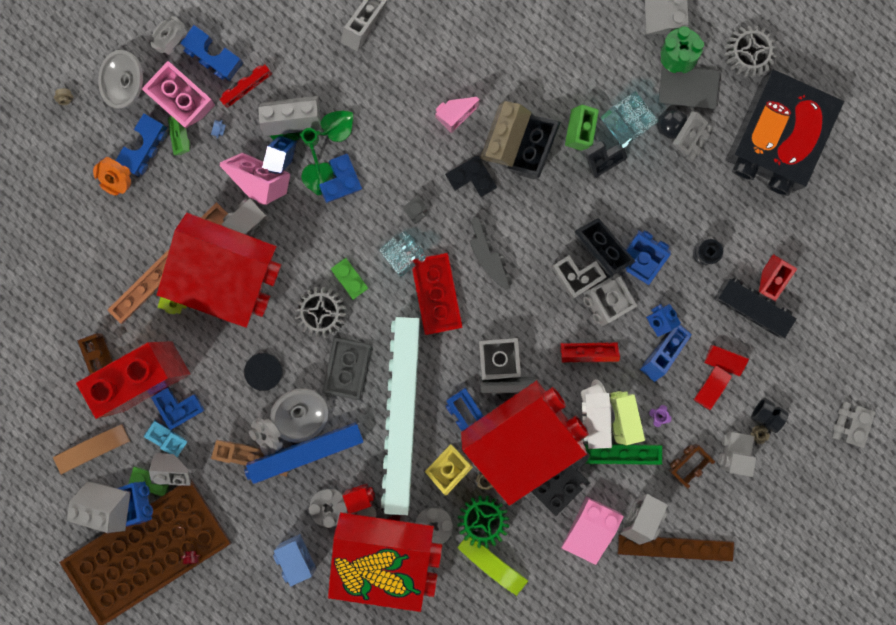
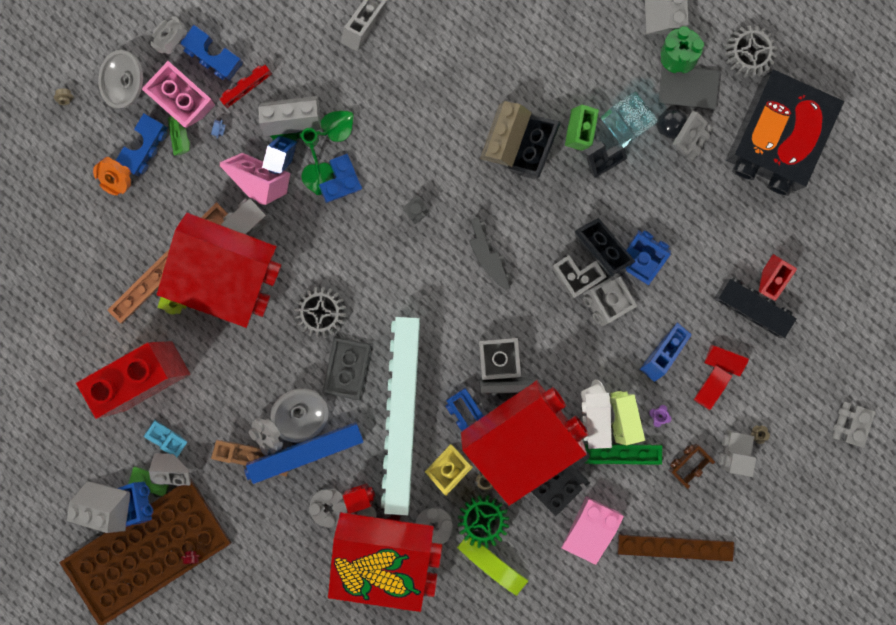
(91, 449): medium nougat slope -> none
(95, 352): reddish brown window -> none
(174, 412): blue plate -> none
(263, 371): black tile -> none
(294, 560): medium blue brick -> none
(349, 278): bright green plate -> none
(398, 258): clear light blue plate -> none
(436, 294): red plate -> none
(456, 112): bright pink slope -> none
(474, 172): black plate -> none
(589, 352): red plate -> none
(644, 519): light grey brick -> none
(663, 319): blue brick -> none
(708, 252): black wheel -> none
(772, 417): black wheel -> none

